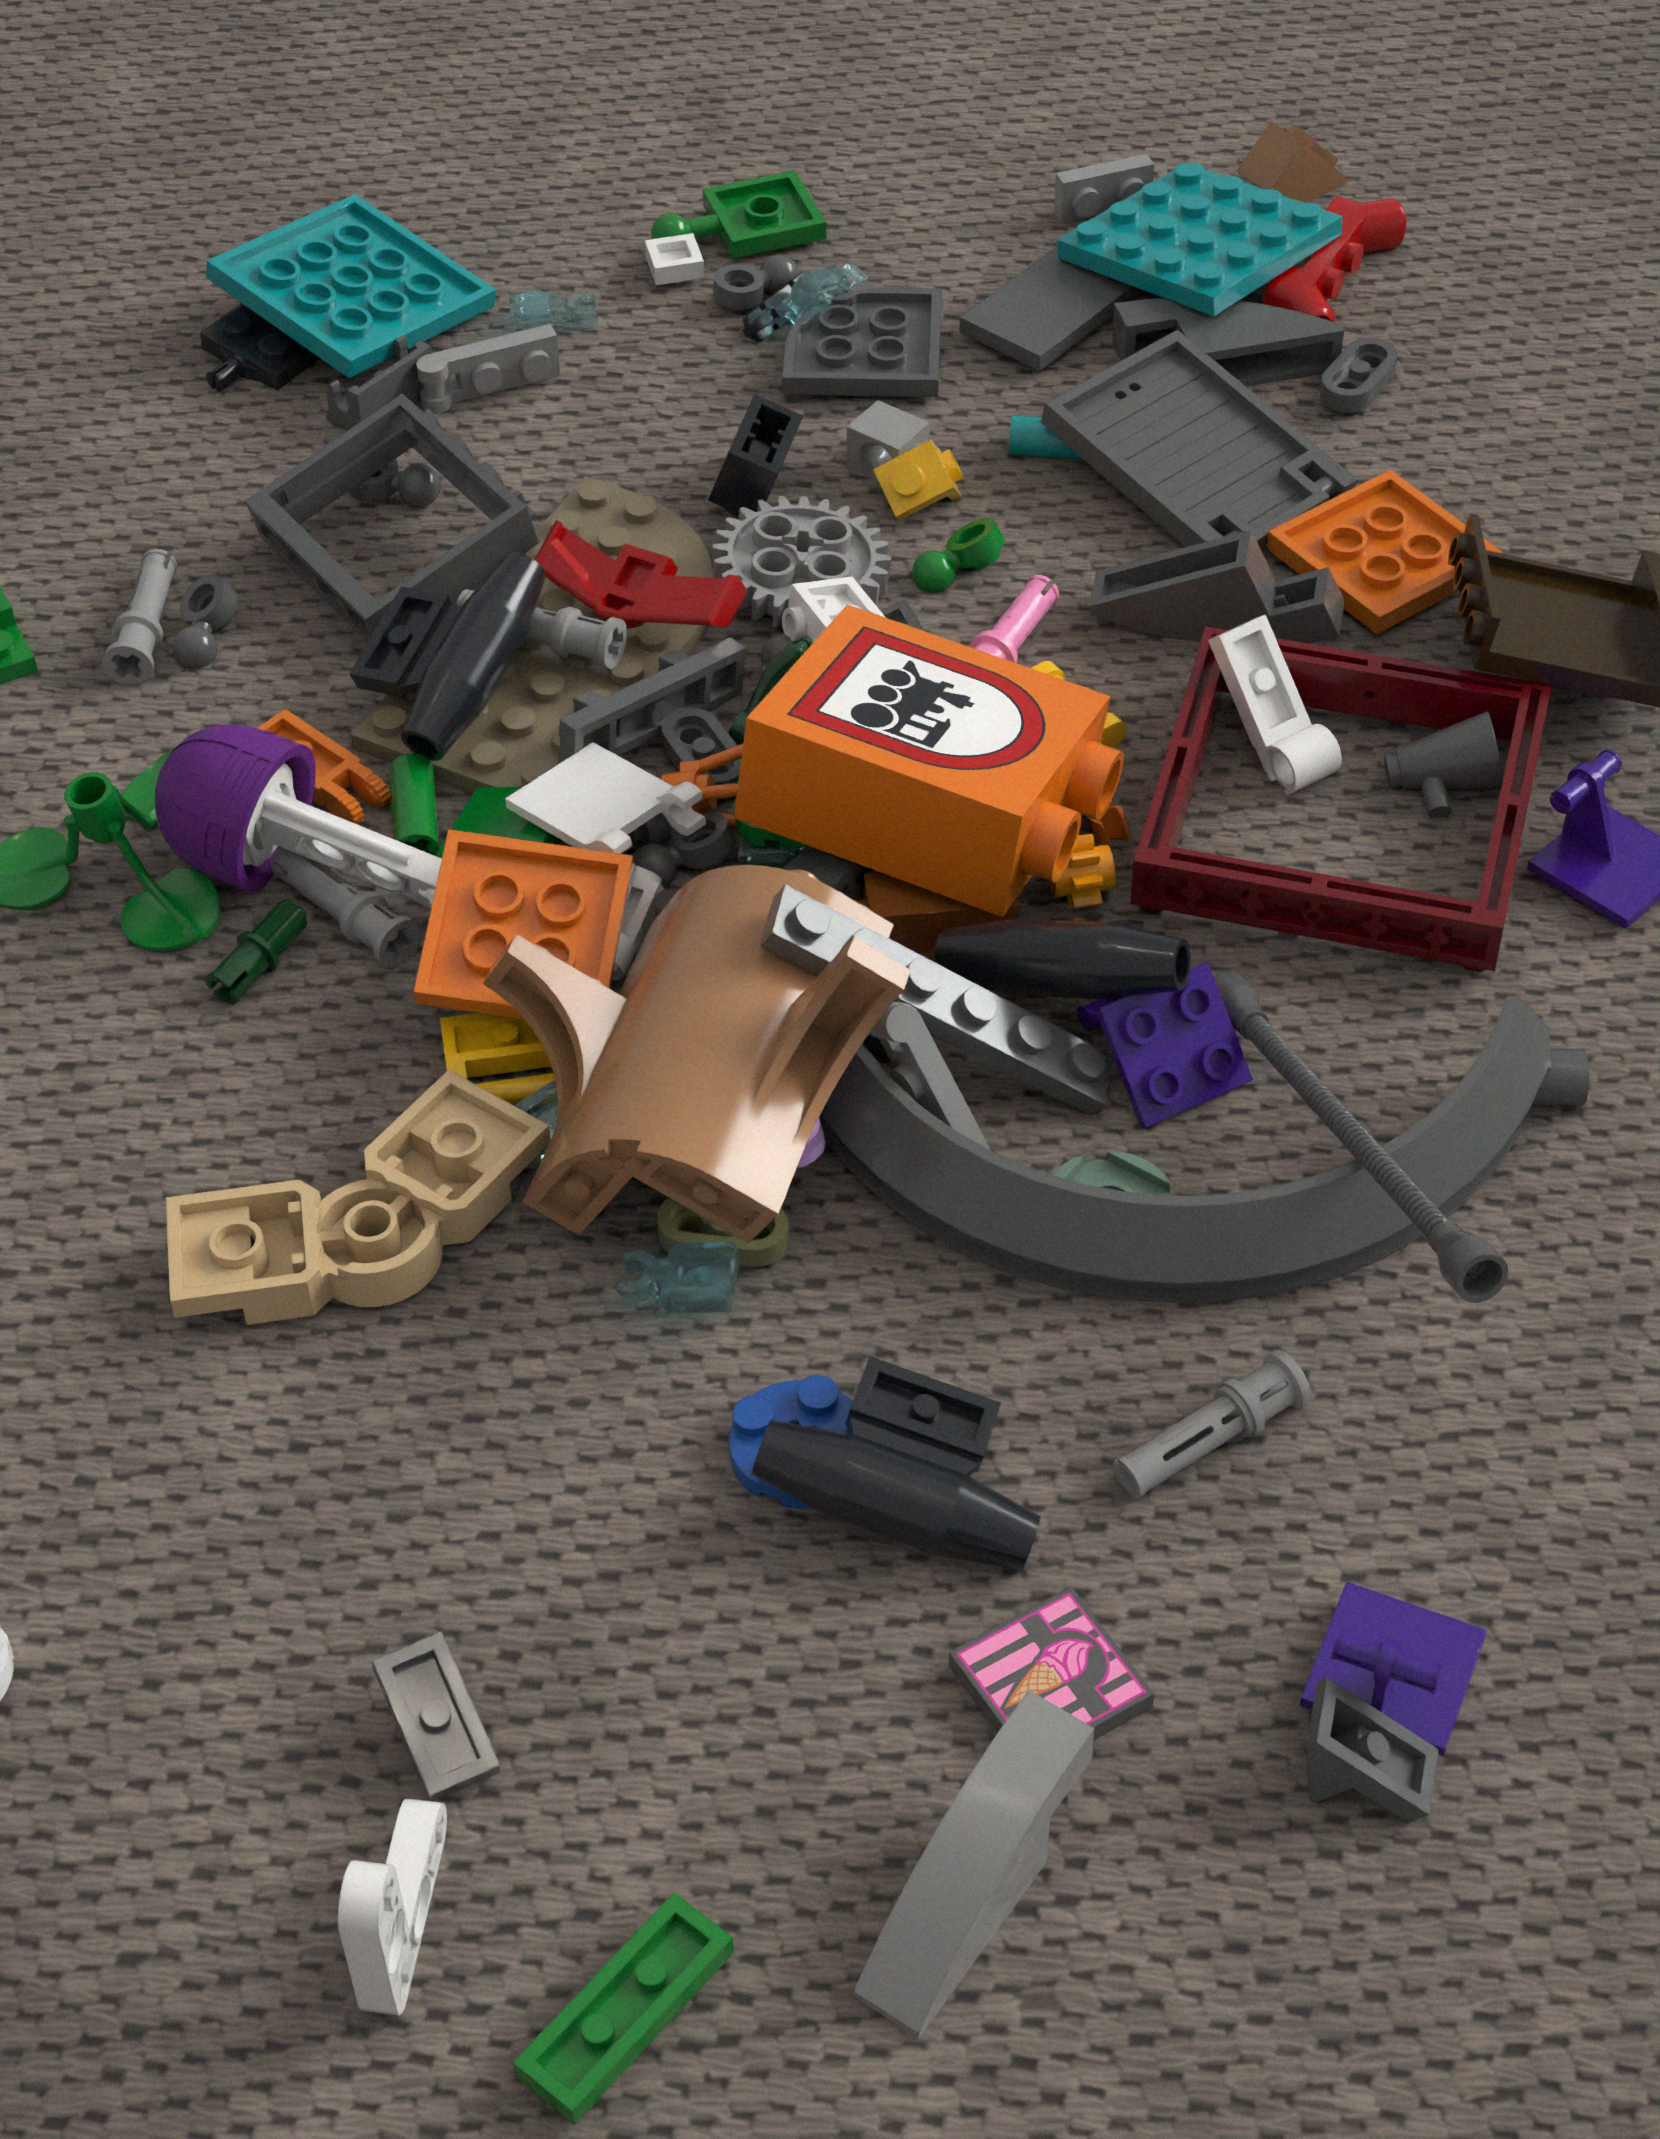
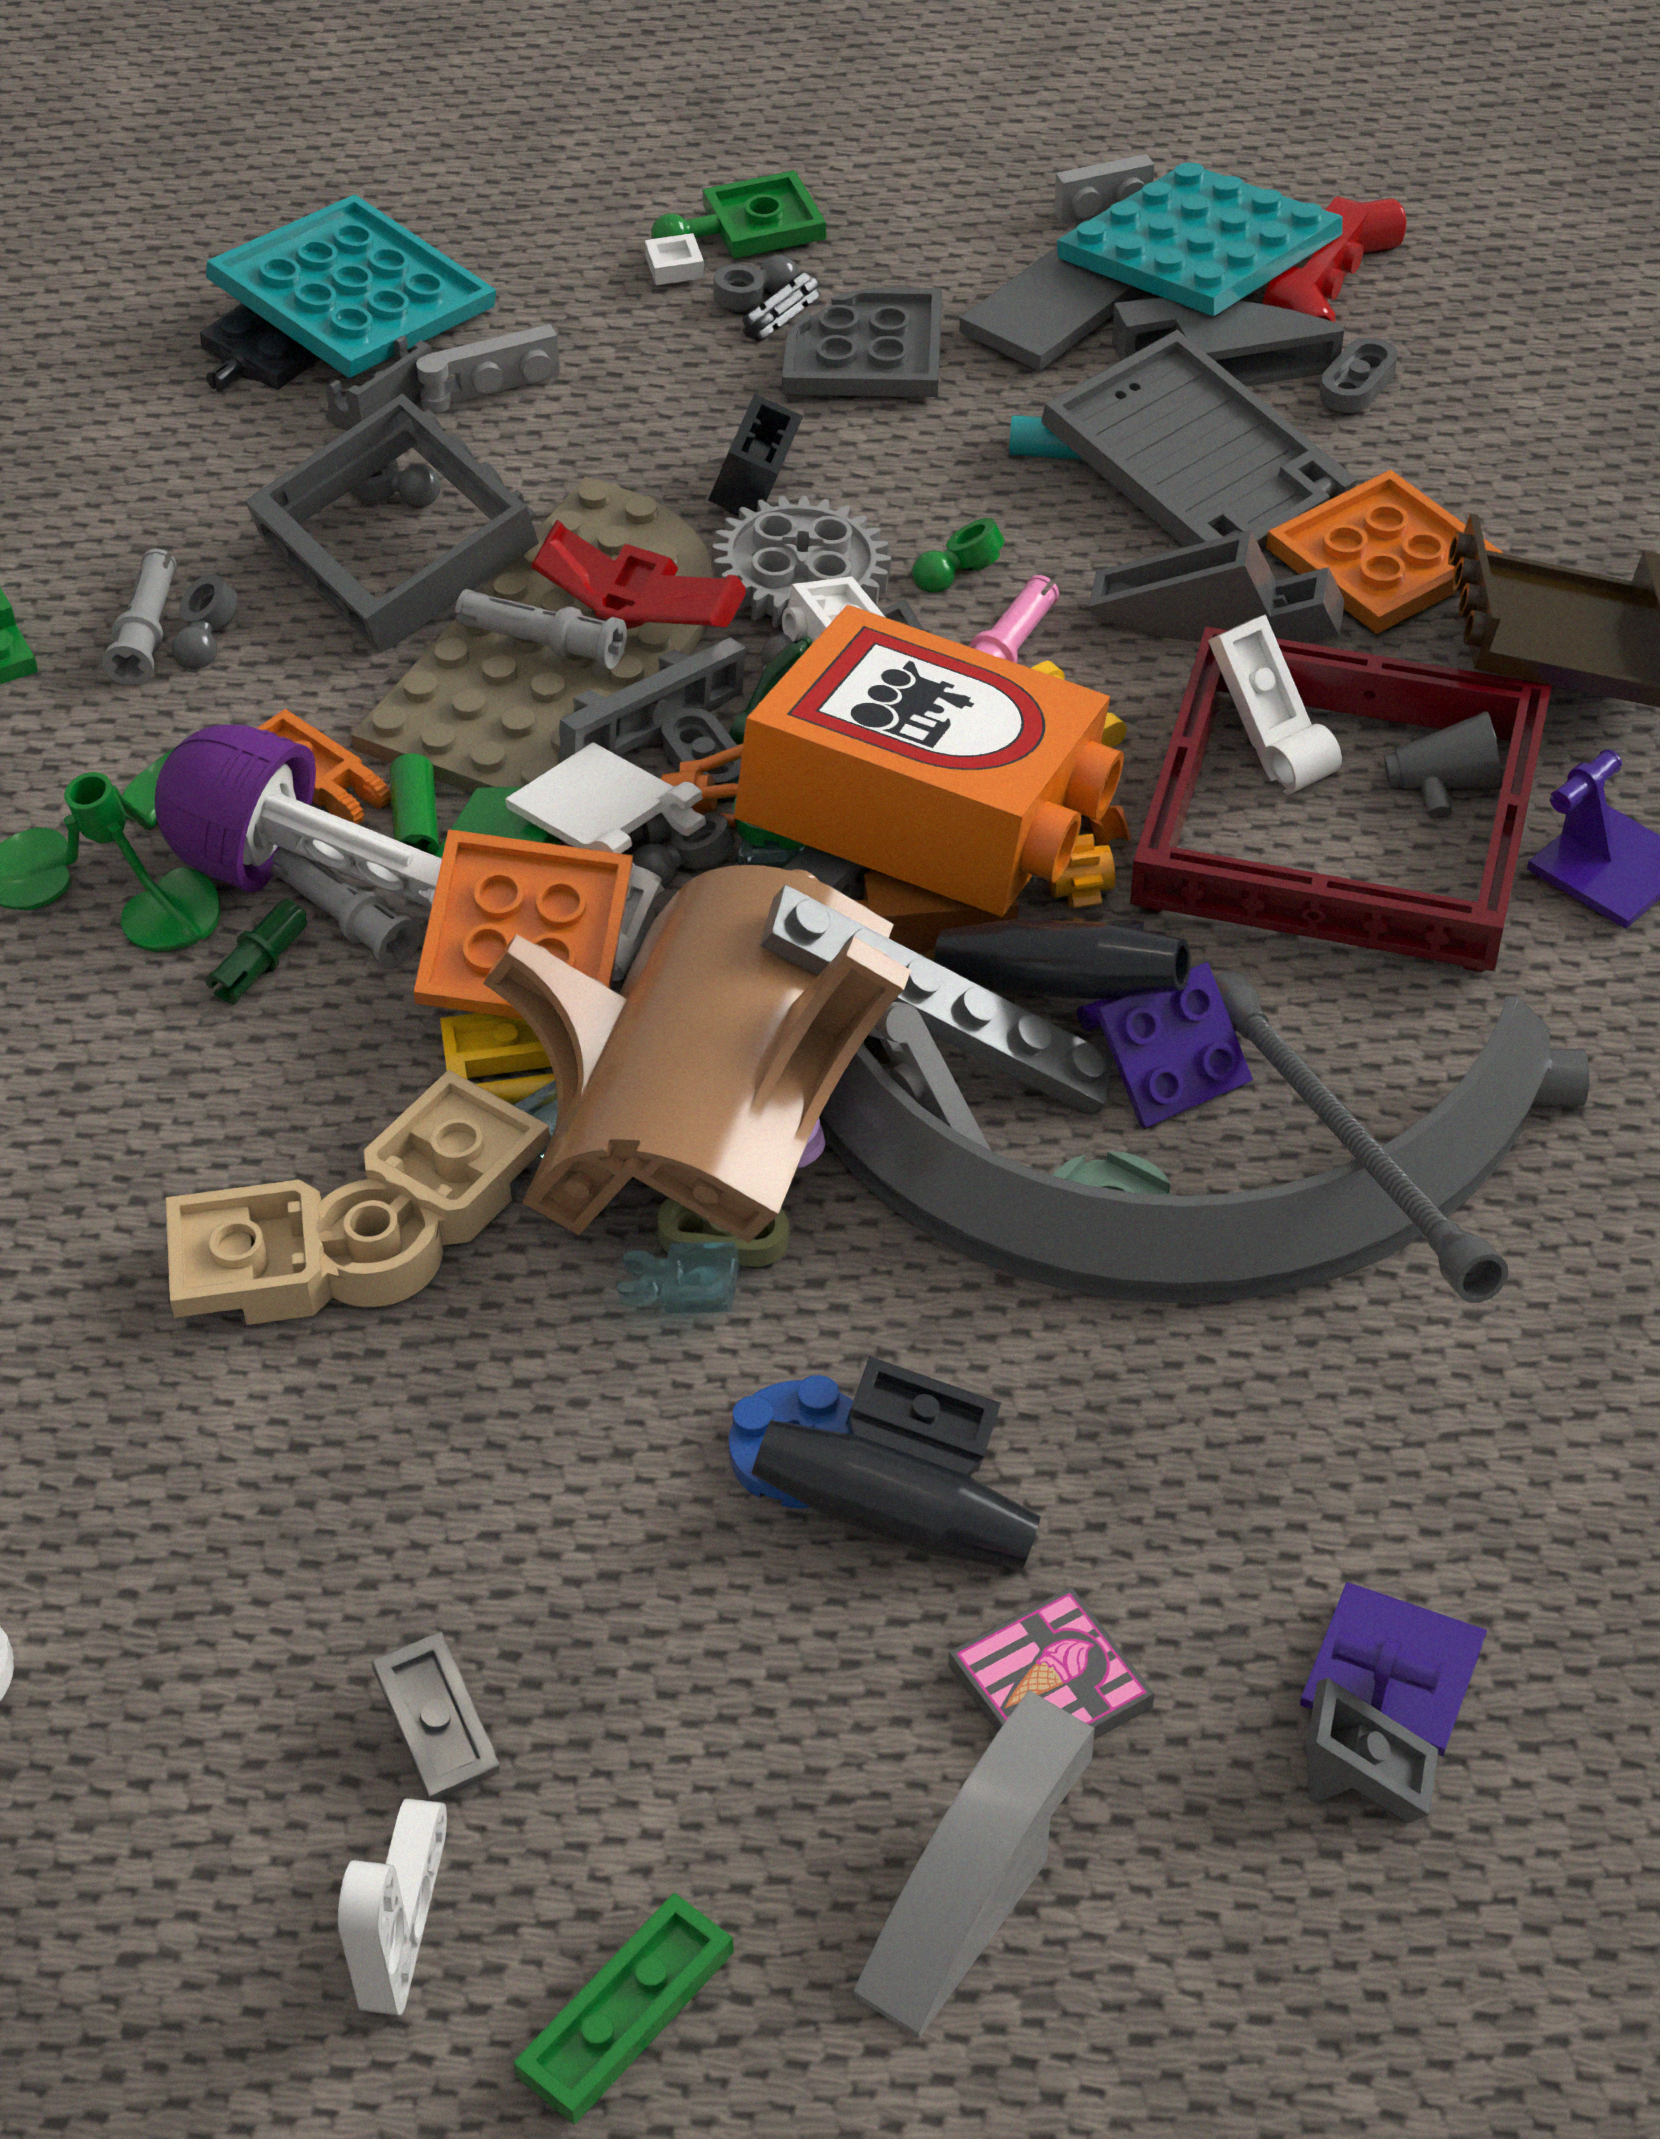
(450, 651): black plate -> none
(544, 308): clear light blue plate -> none
(815, 289): clear light blue plate -> none
(881, 436): light grey brick -> none
(919, 479): yellow bracket -> none
(1242, 1415): light grey pin -> none
(1291, 164): medium nougat slope -> none

